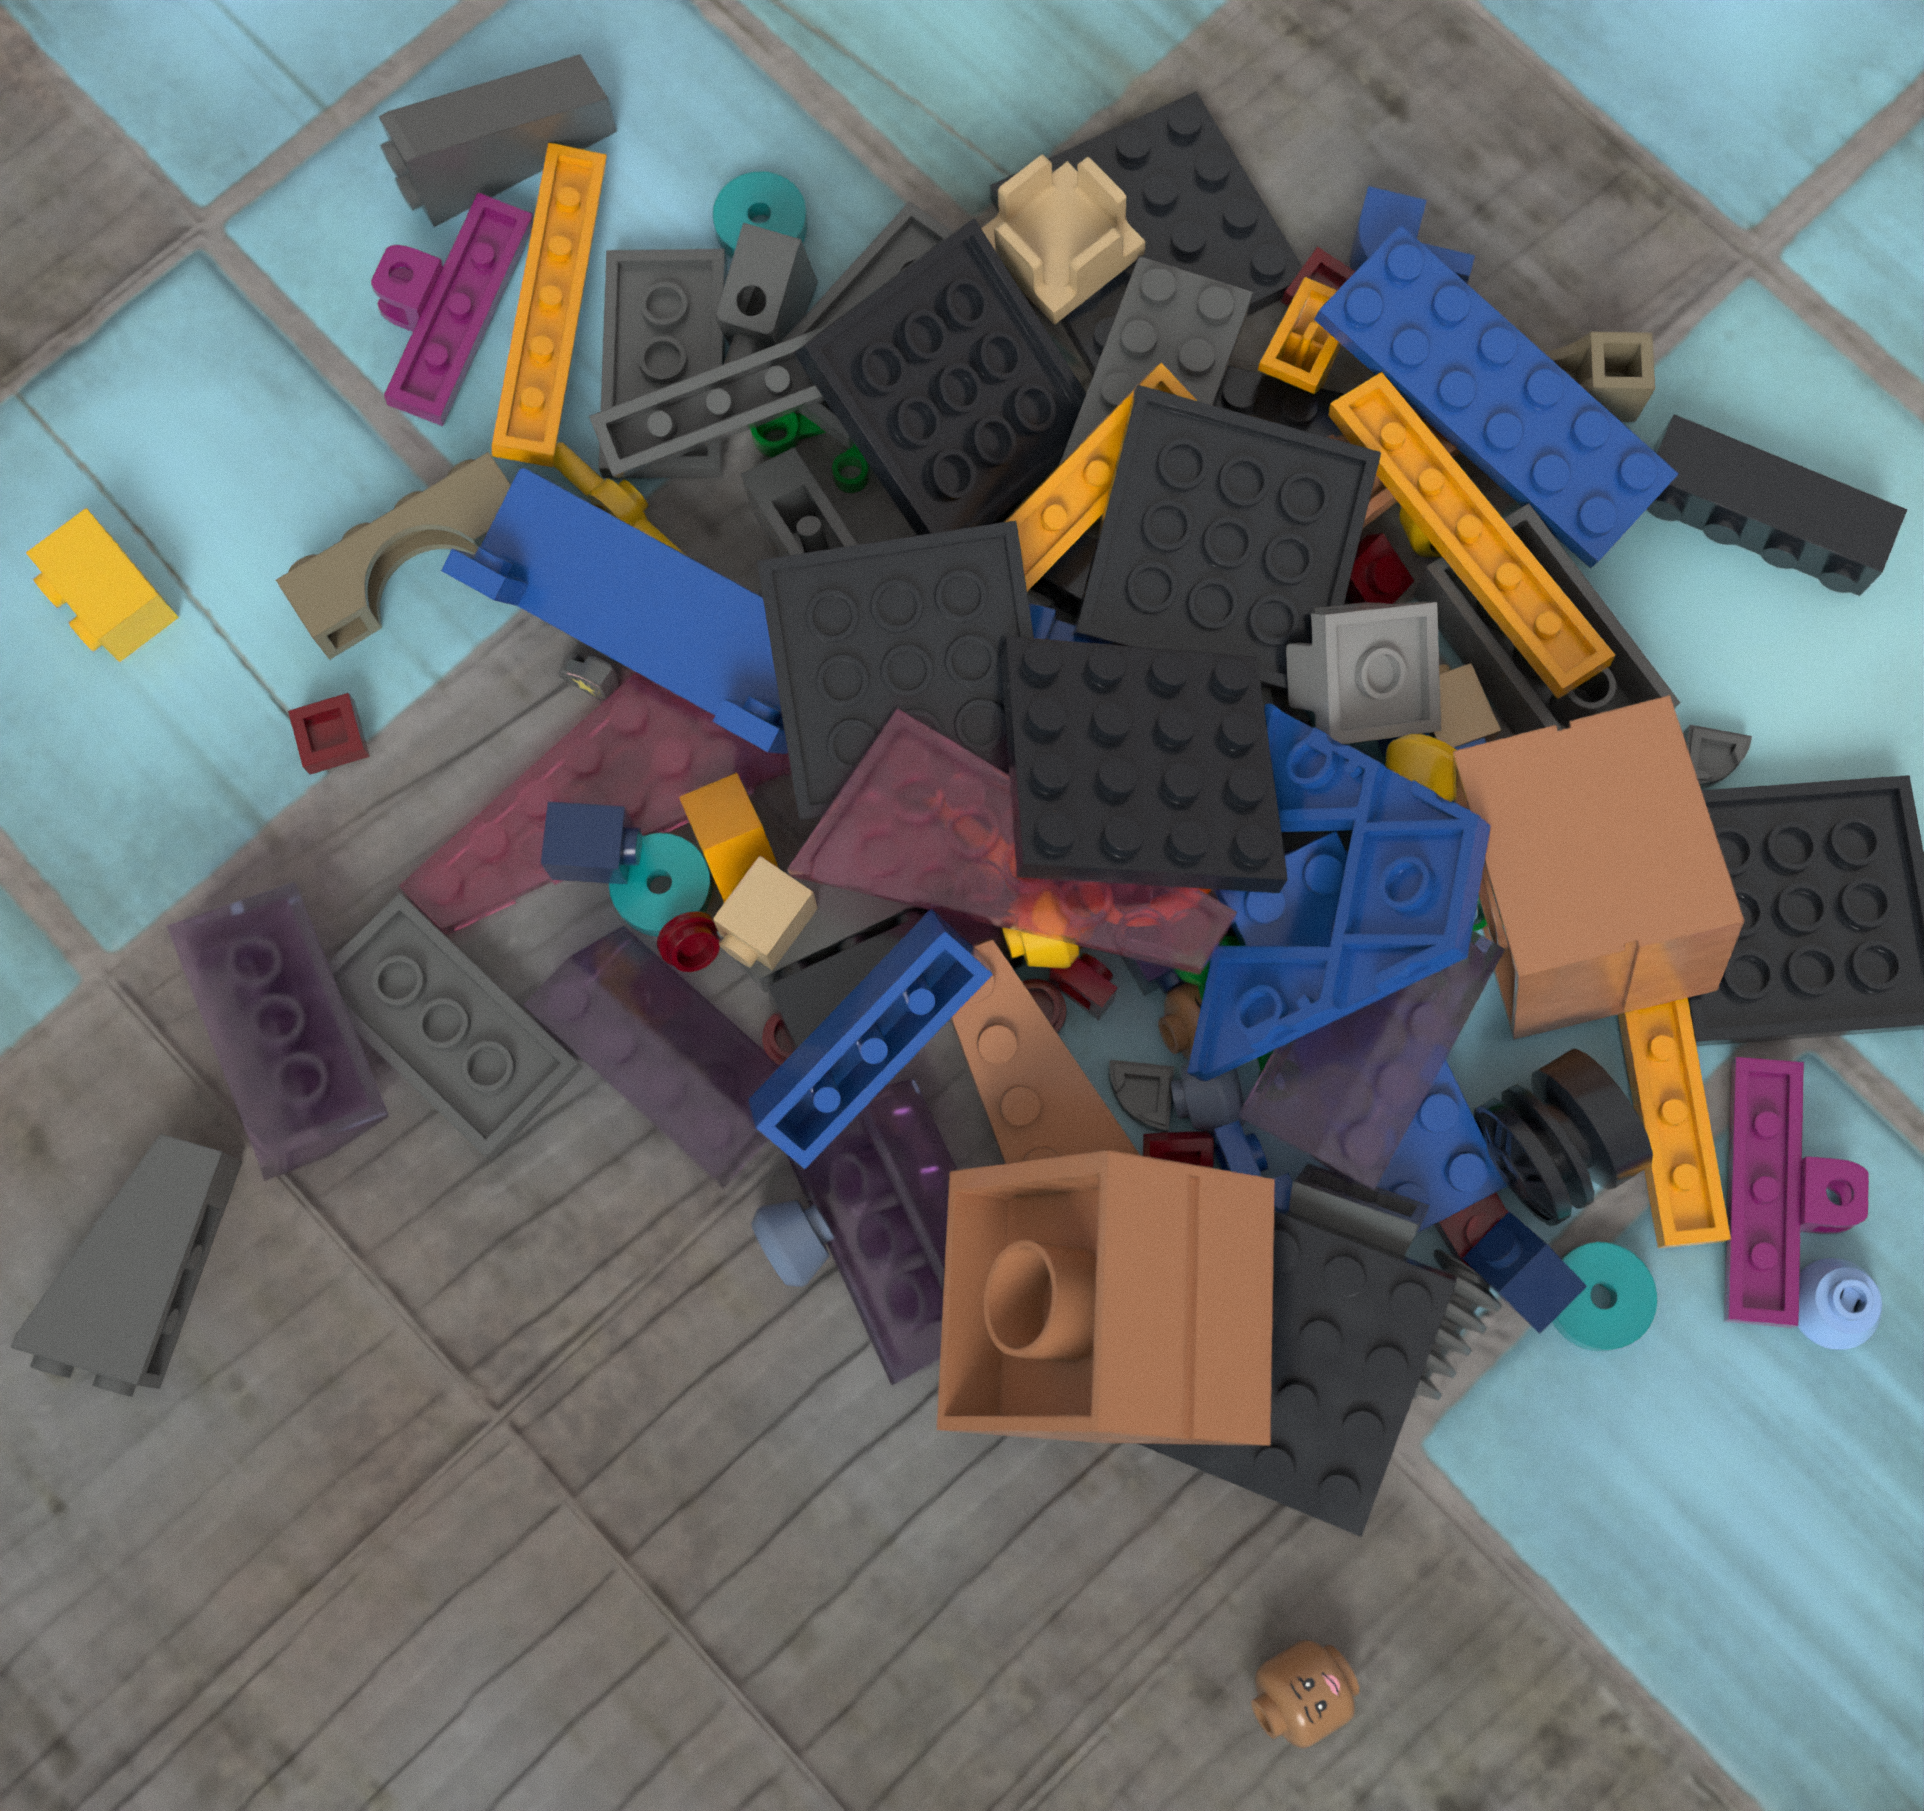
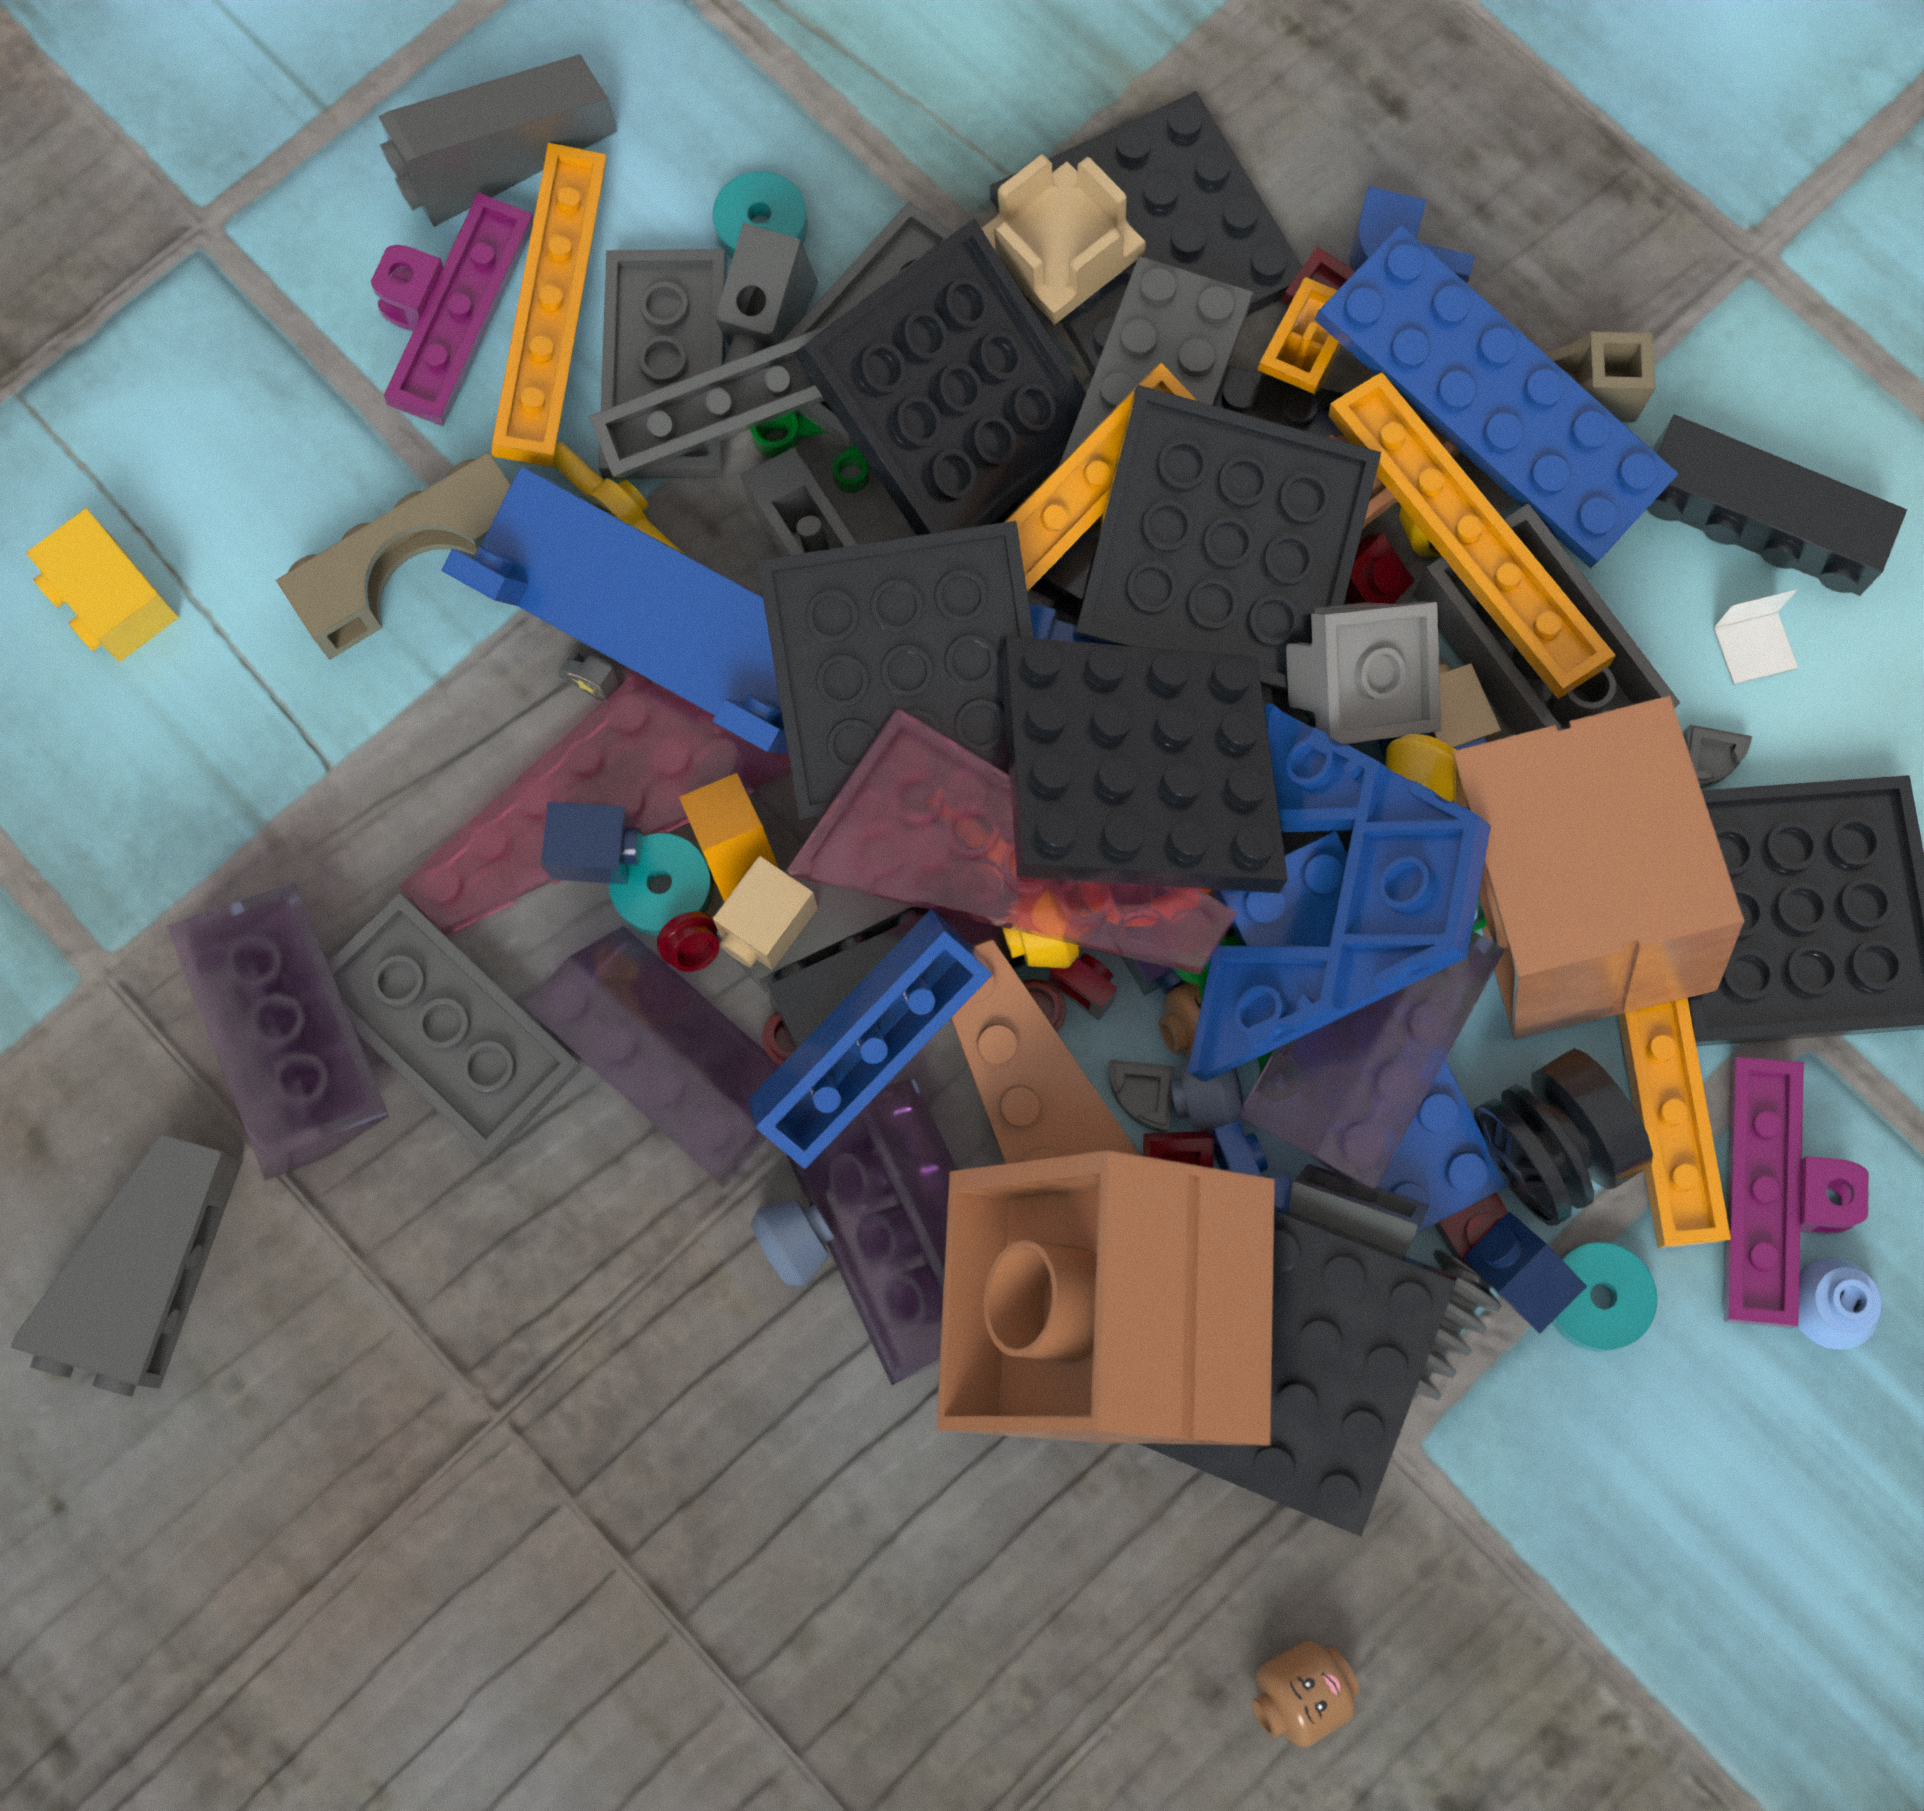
(328, 733): dark red plate -> none
(1755, 638): none -> white sticker

